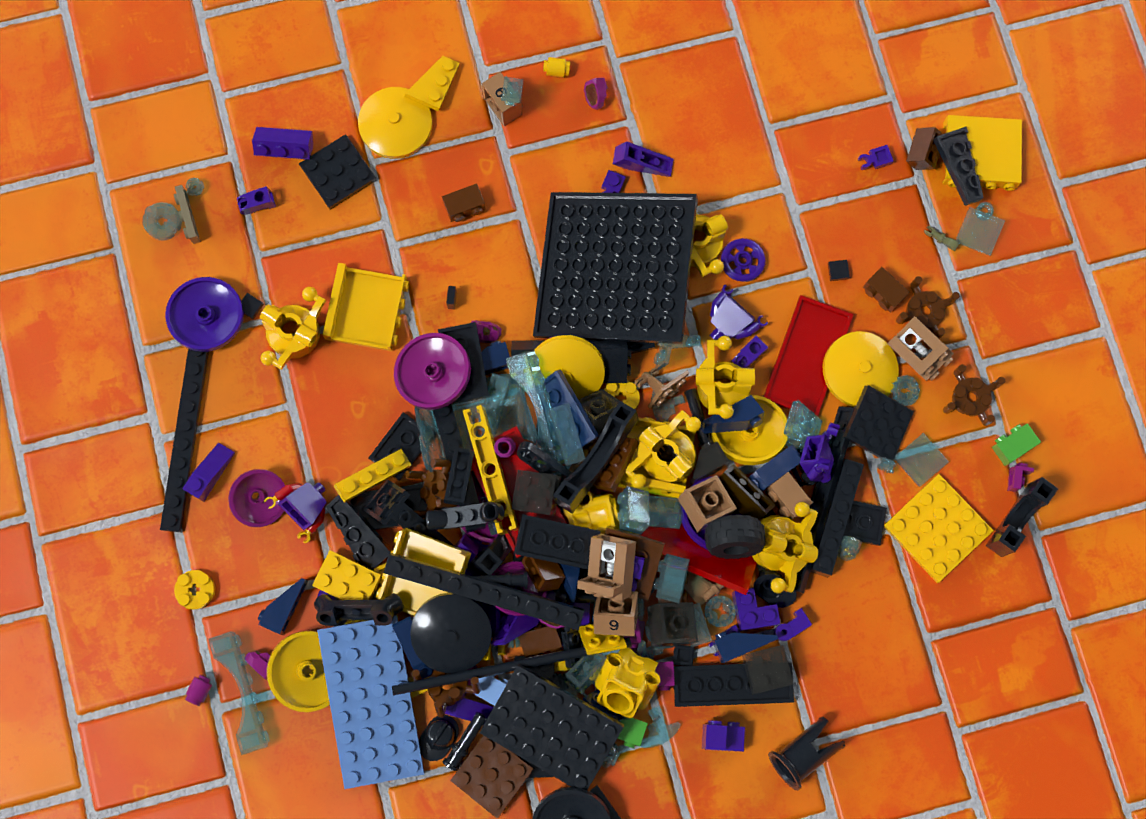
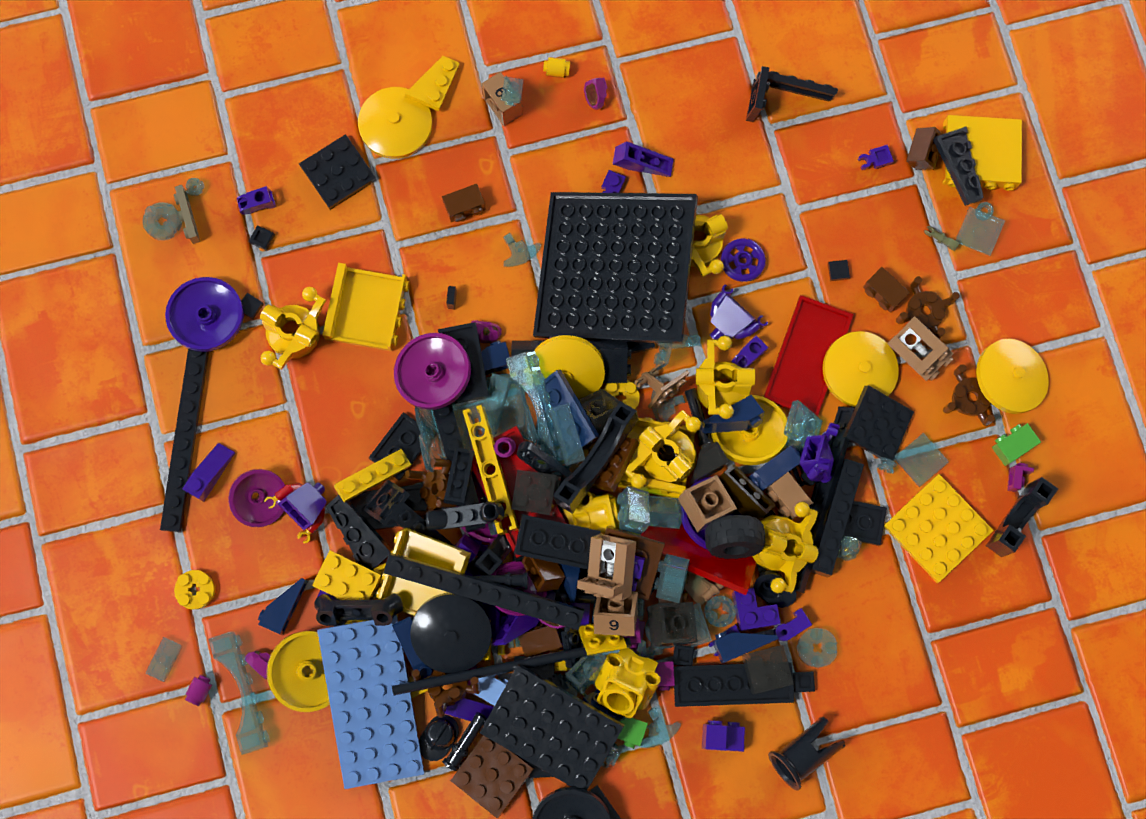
(163, 659): none -> clear light blue plate
(261, 238): none -> black tile
(282, 143): dark purple brick -> none
(519, 251): none -> clear light blue piece
(786, 83): none -> black bracket
(803, 681): none -> black tile
(828, 647): none -> clear light blue plate
(908, 383): clear light blue gear -> none
(1012, 376): none -> yellow dish

